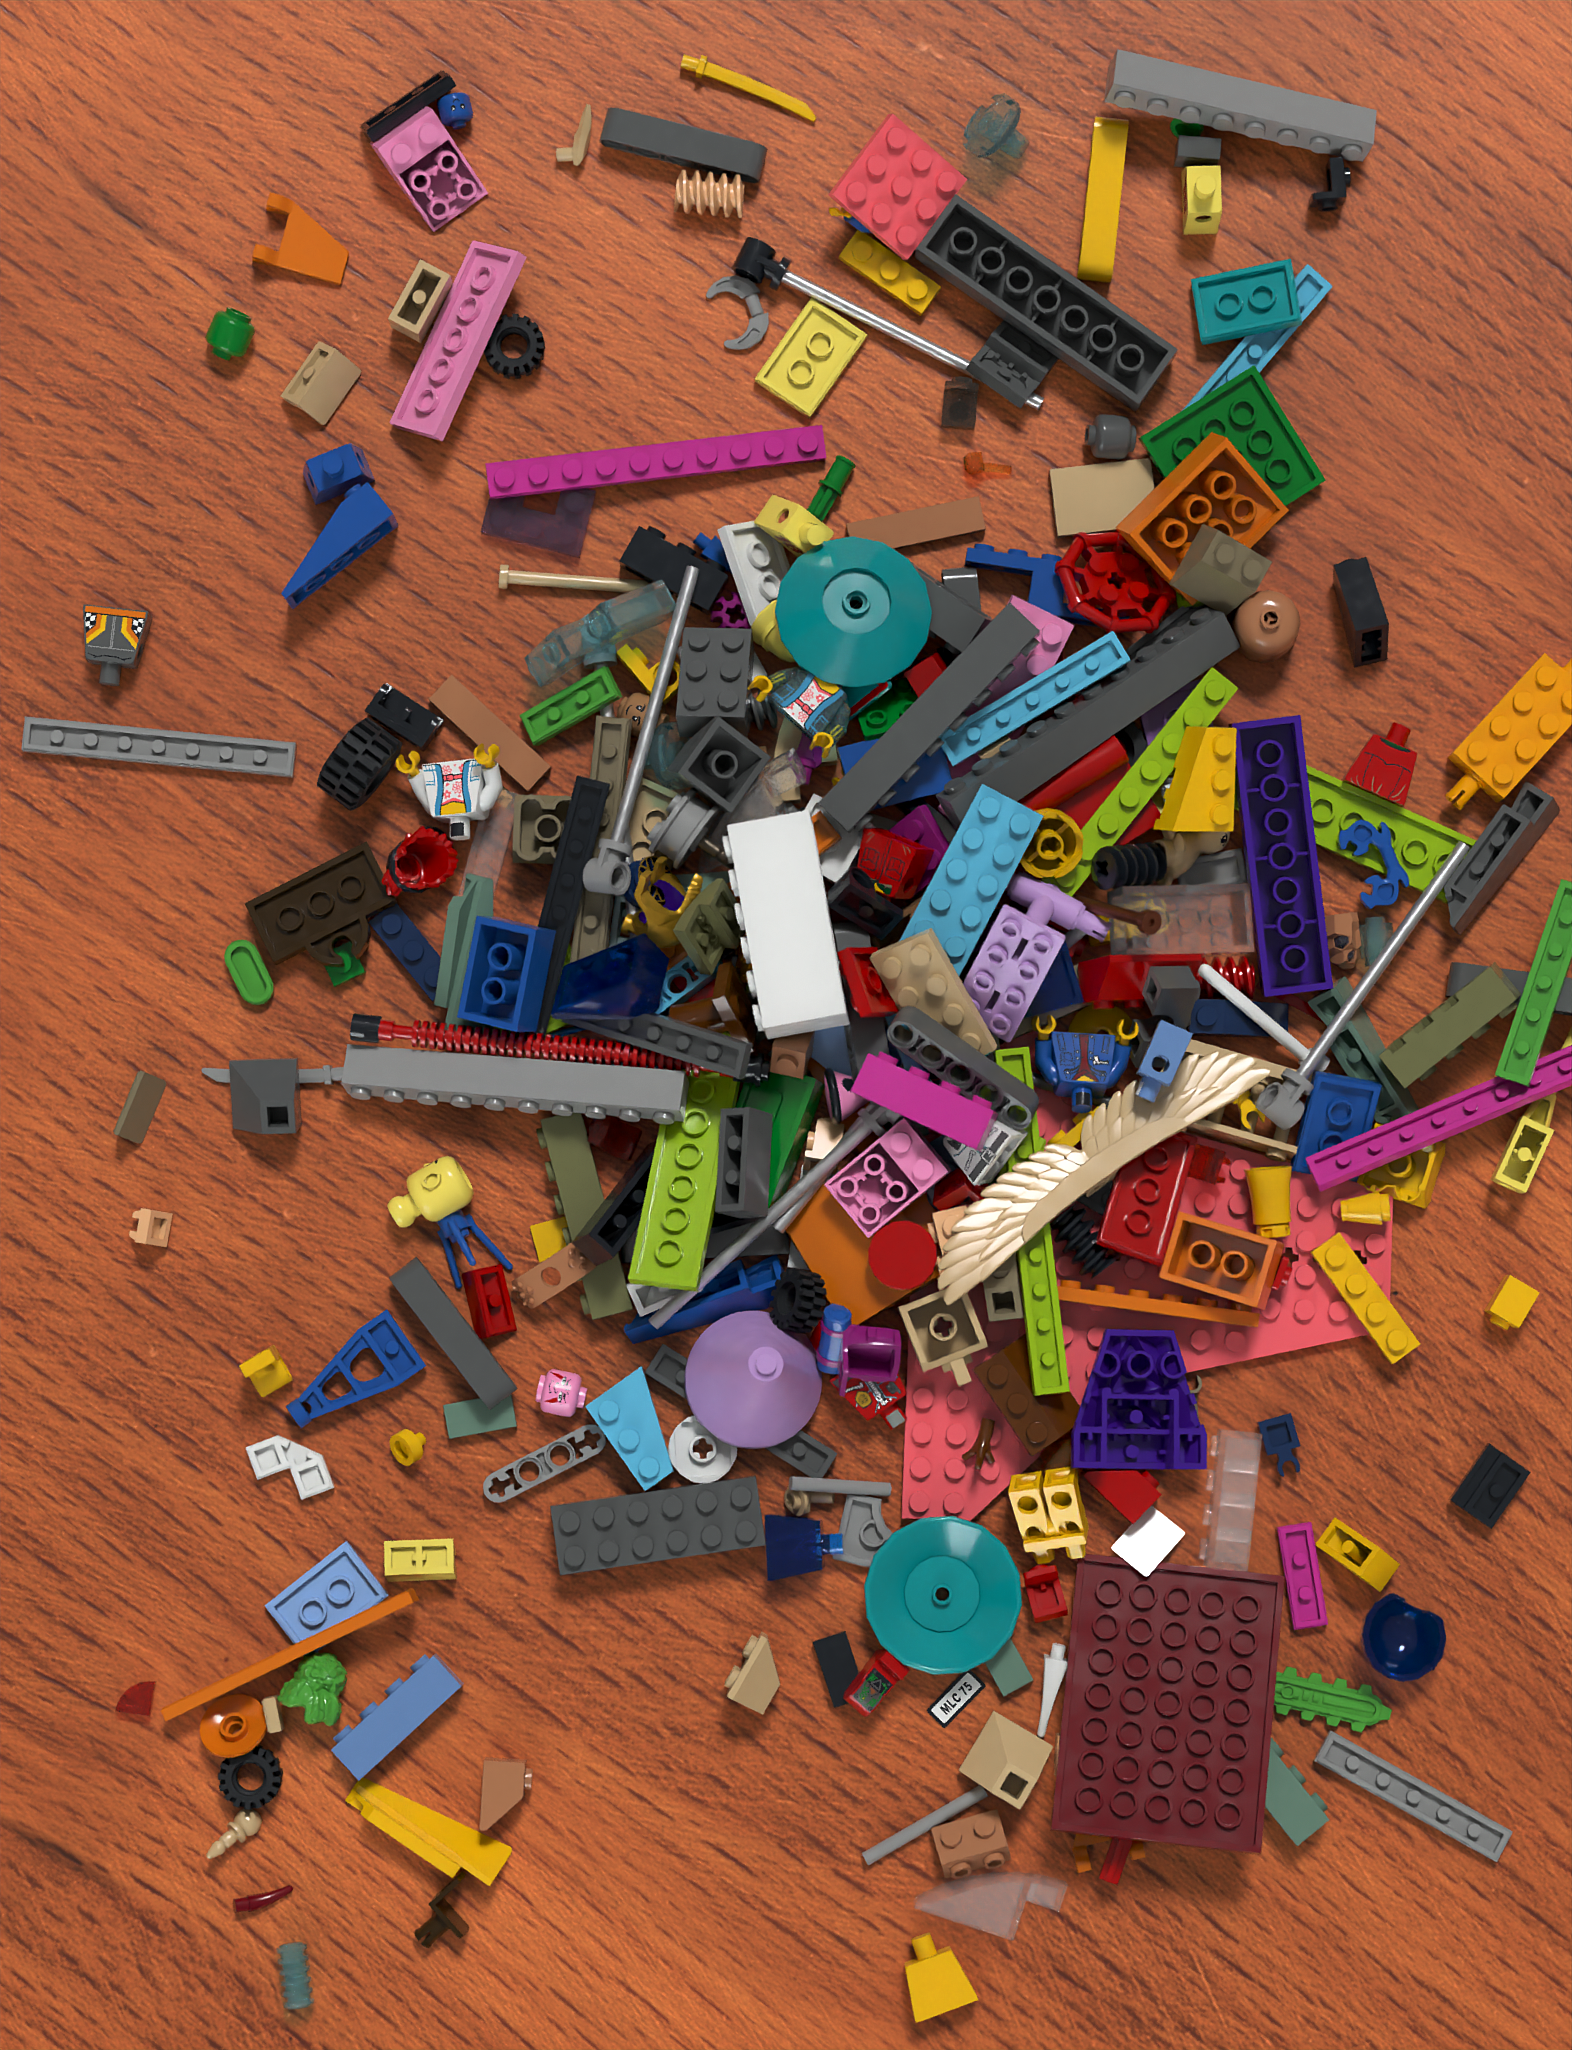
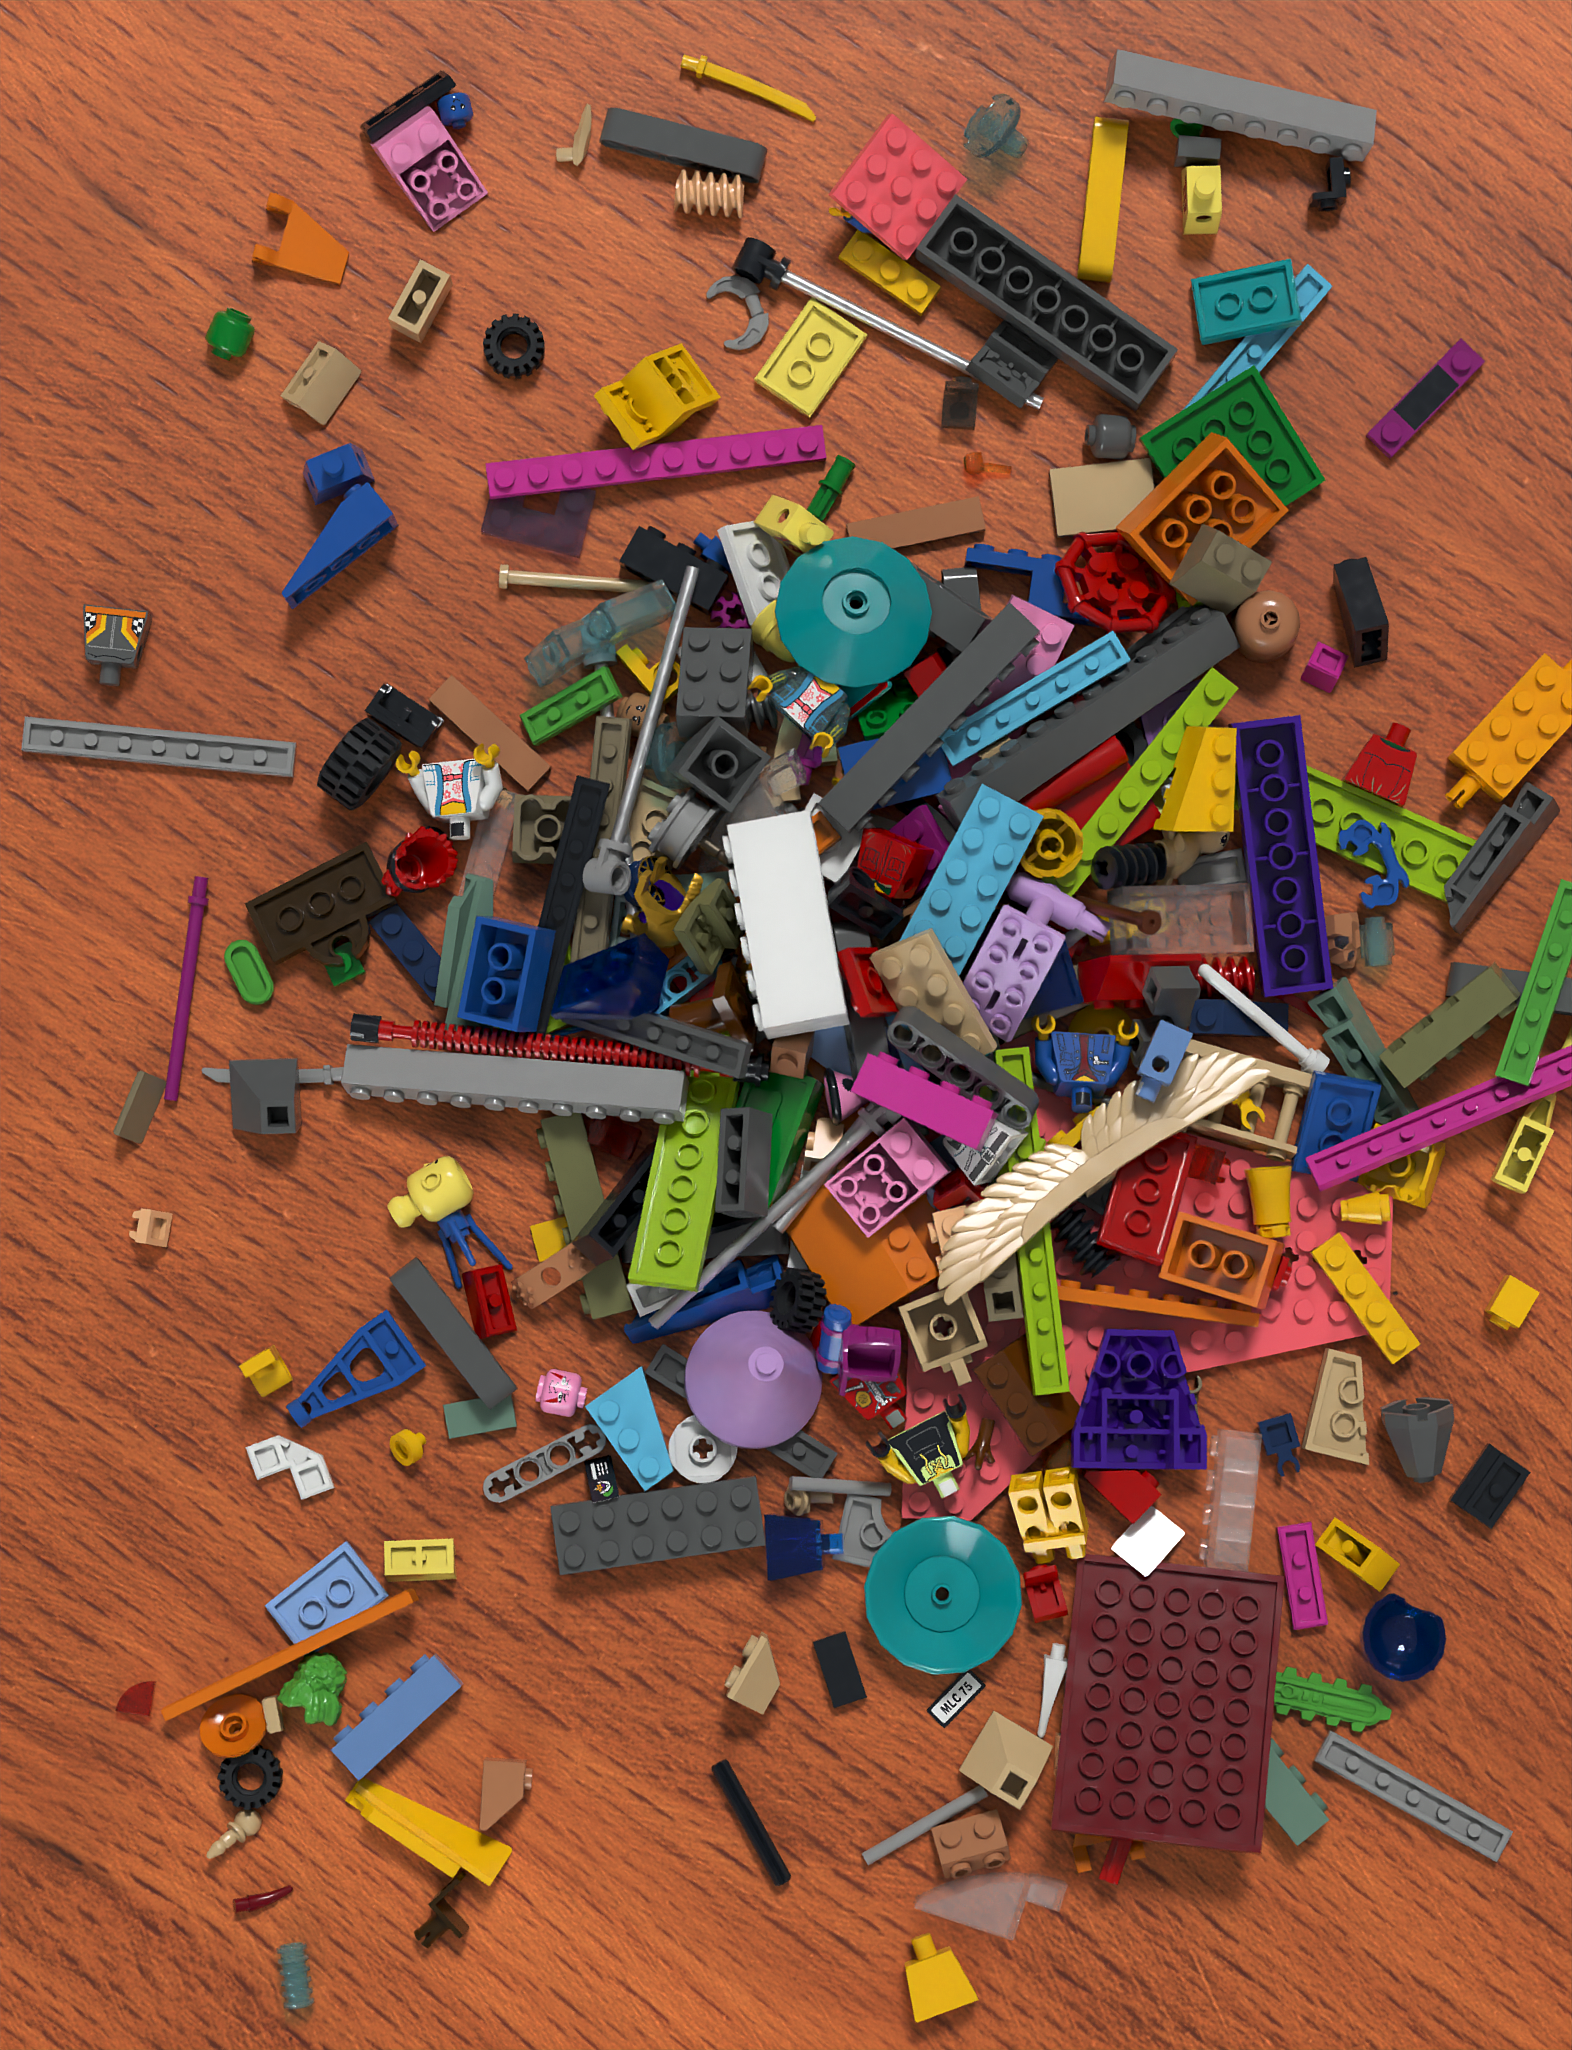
(197, 901): none -> magenta bar
(457, 340): bright pink plate -> none
(601, 1479): none -> black sticker
(656, 396): none -> yellow bracket
(751, 1822): none -> black axle
(874, 1682): red leg -> none
(902, 1255): red tile -> none
(928, 1449): none -> torso
(1008, 1669): sand green tile -> none
(1282, 1101): flat silver piece -> none
(1324, 667): none -> dark pink slope
(1336, 1412): none -> tan wing
(1419, 1434): none -> dark grey cone
(1425, 398): none -> plate

